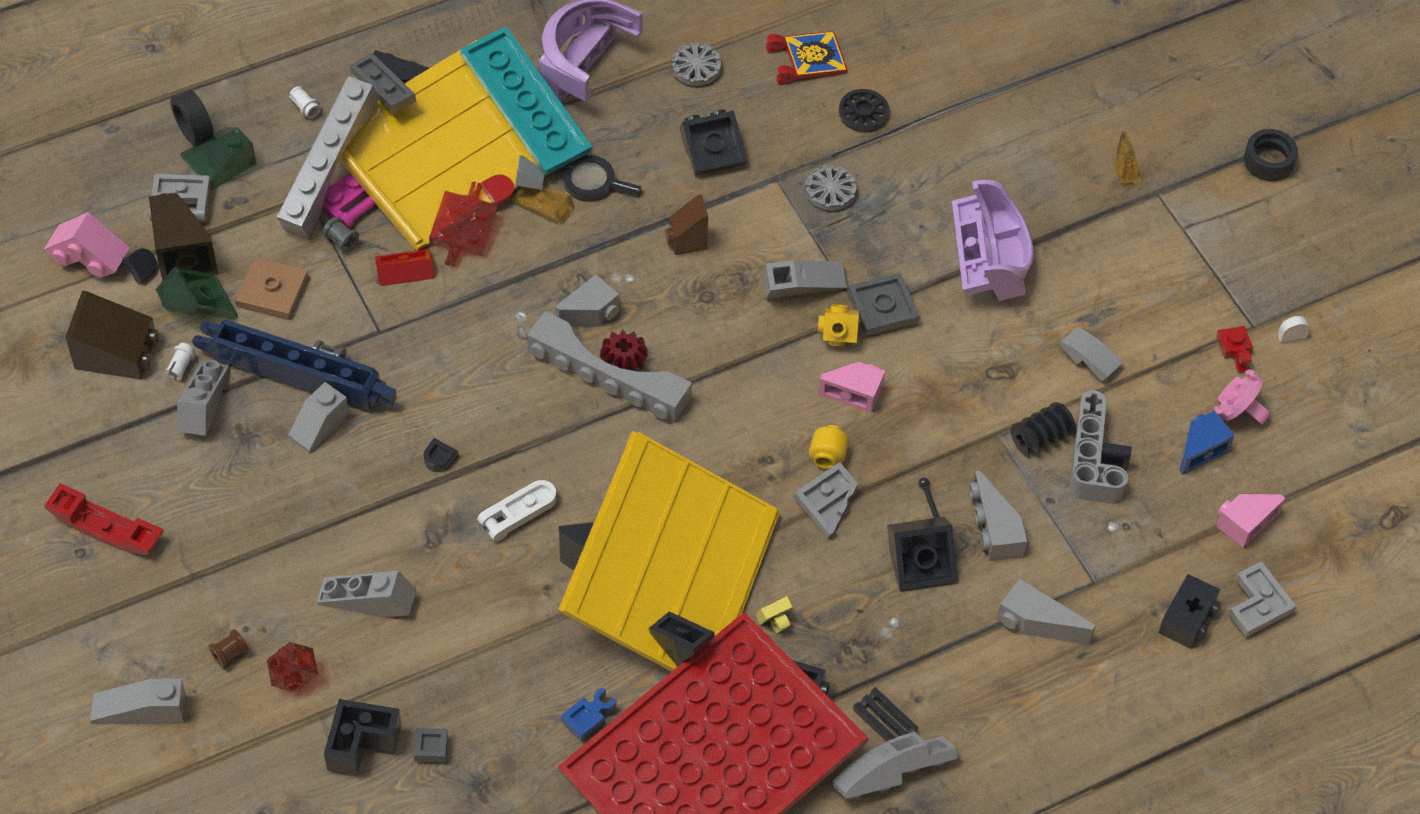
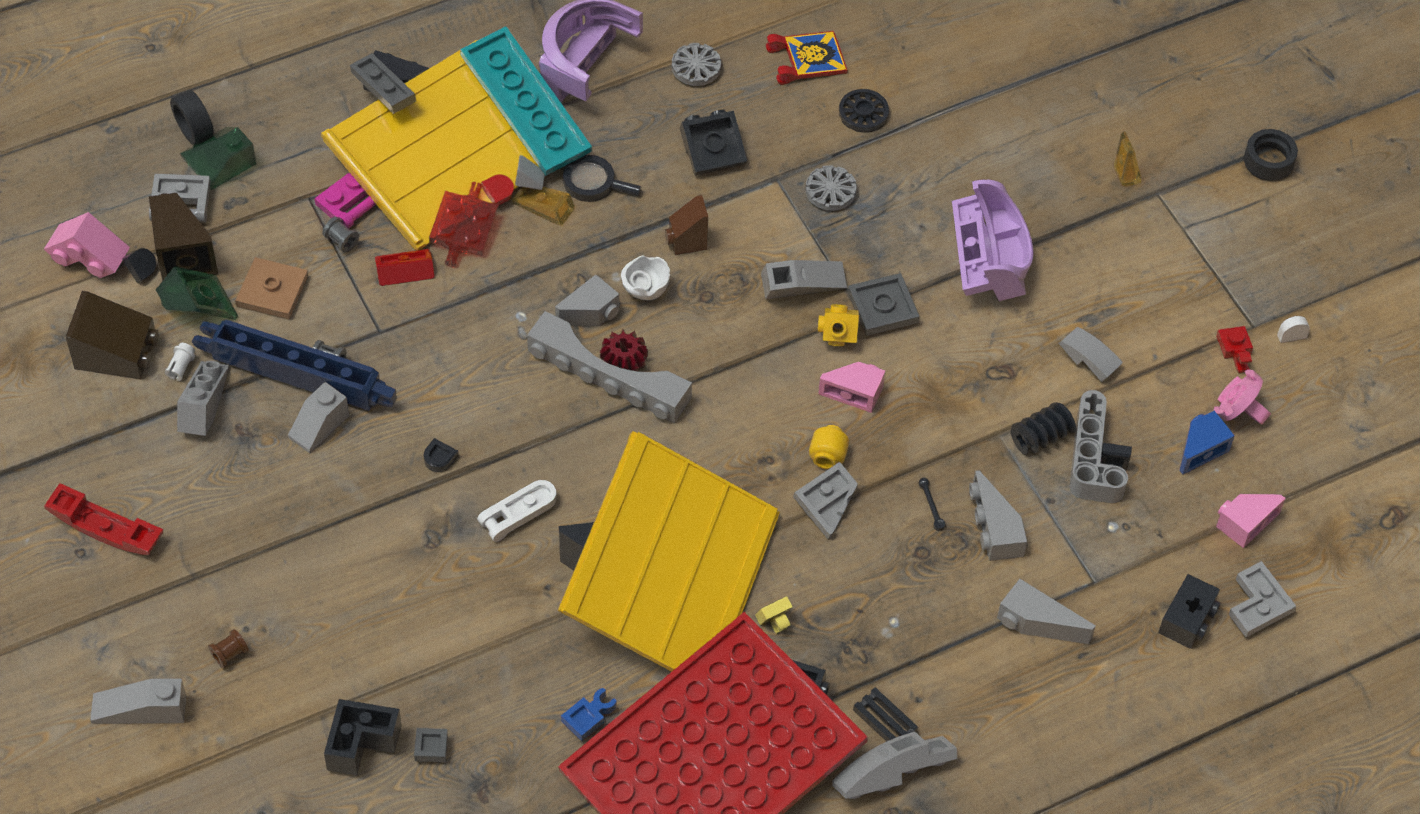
(292, 667): clear red brick -> none
(308, 192): light grey arch -> none
(309, 107): white pin -> none
(369, 593): light grey slope -> none
(646, 277): none -> white hair
(680, 636): black slope -> none
(922, 552): black slope -> none

